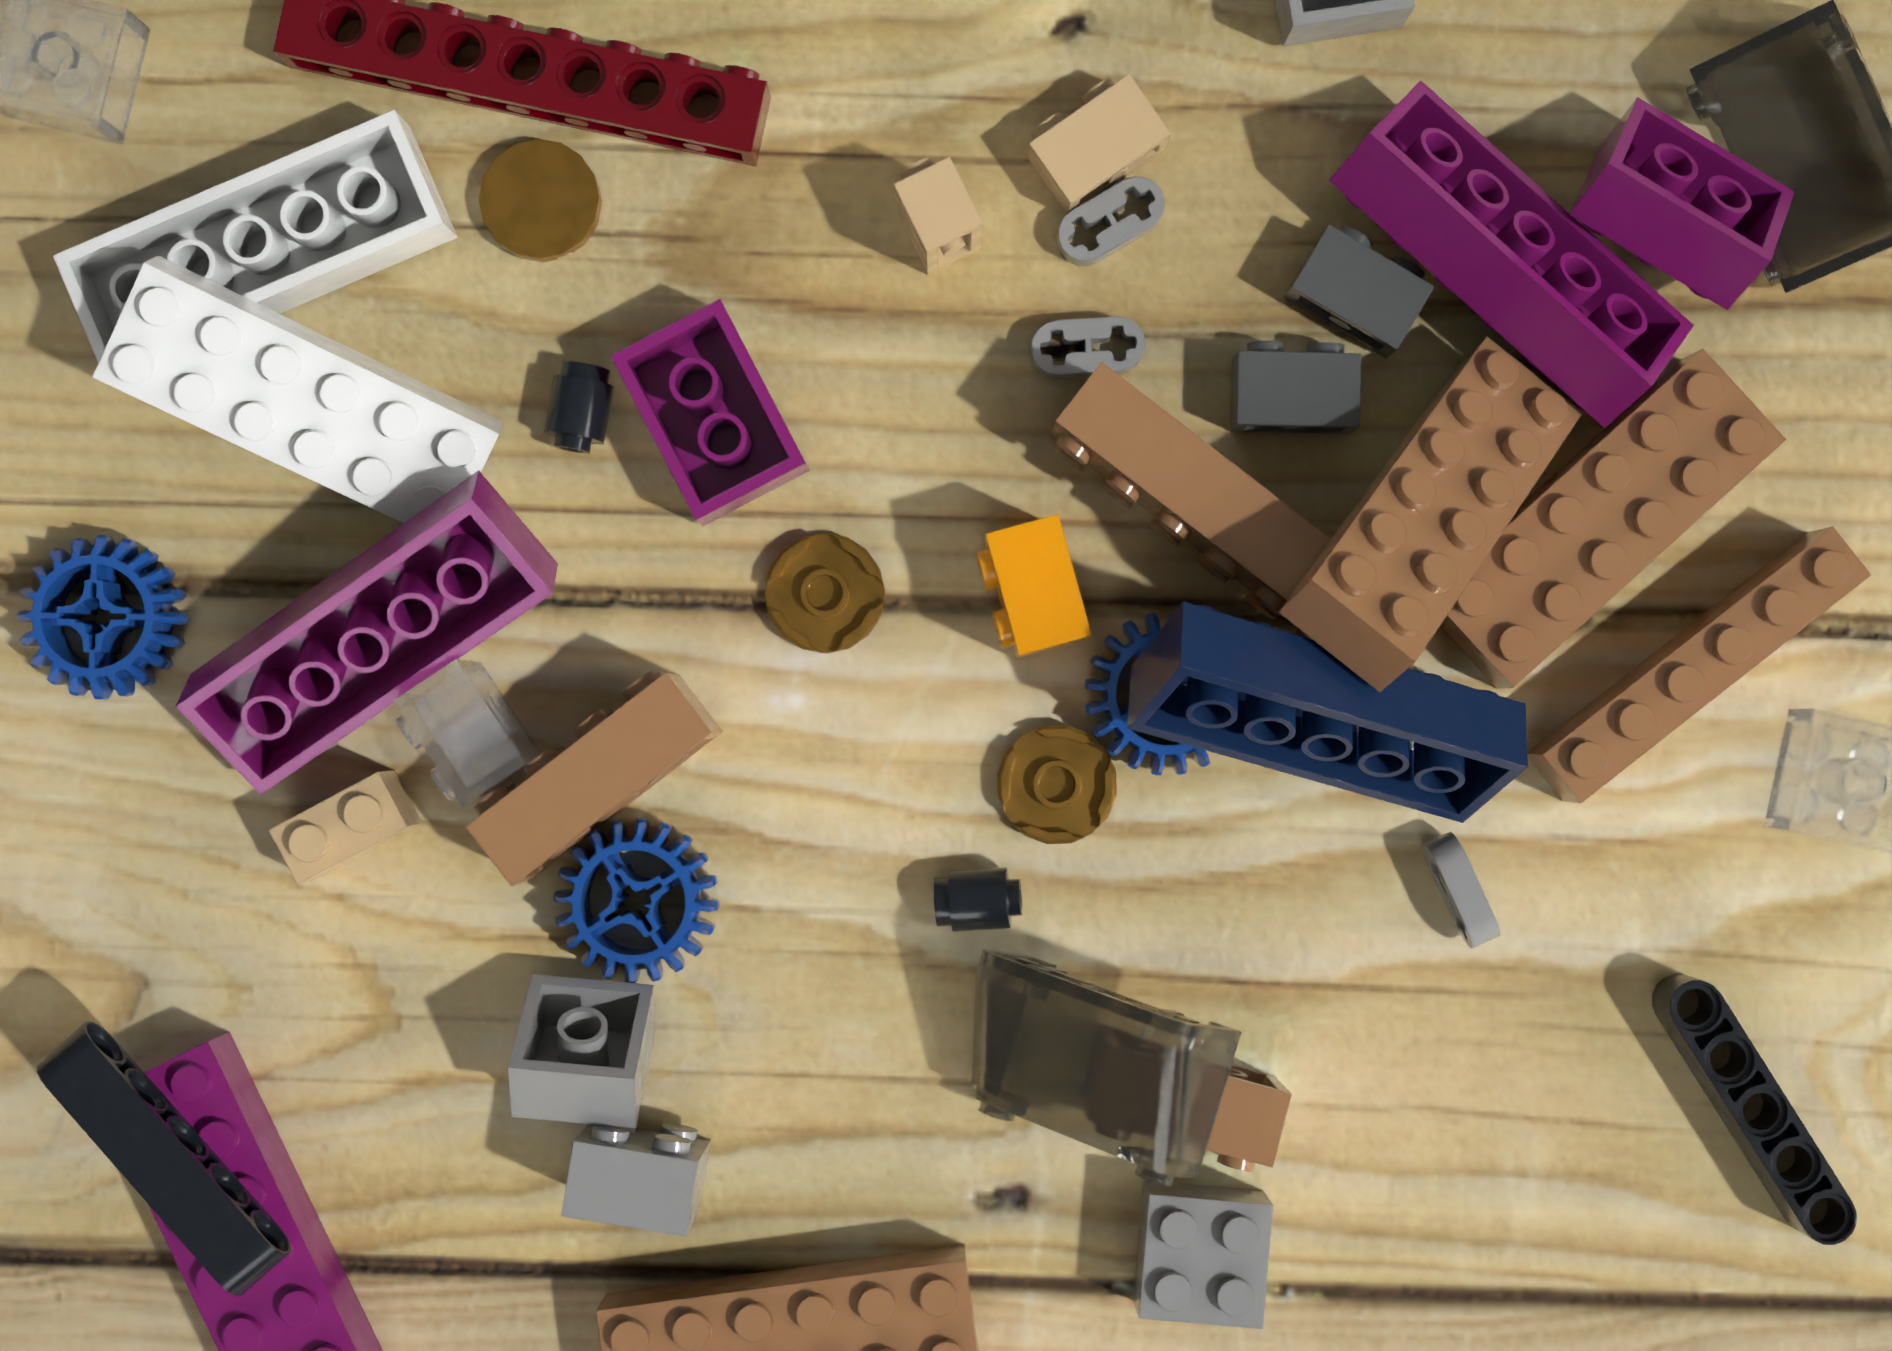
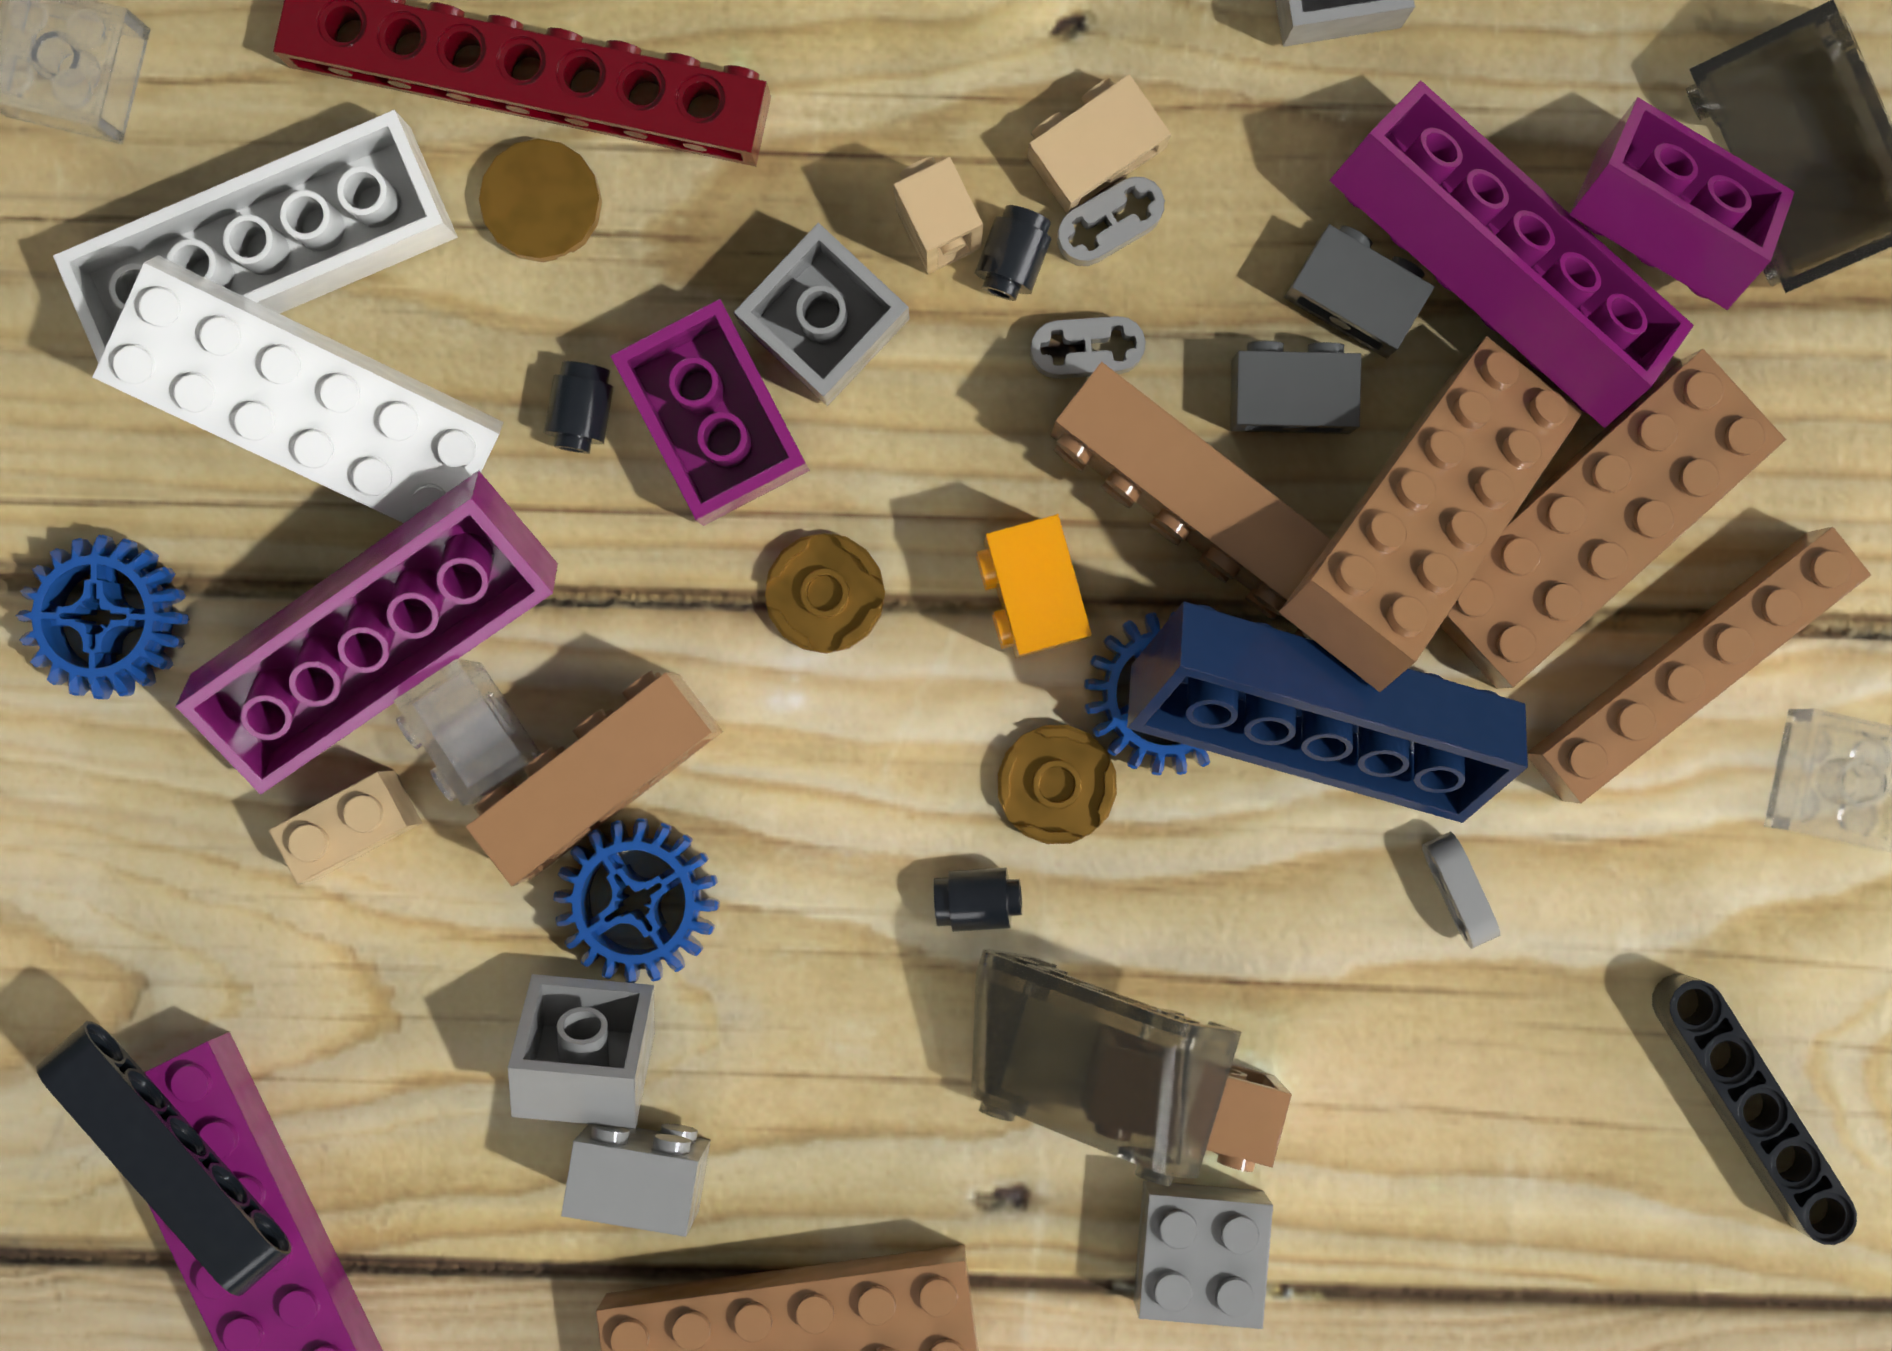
(822, 314): none -> light grey brick
(1014, 252): none -> black brick

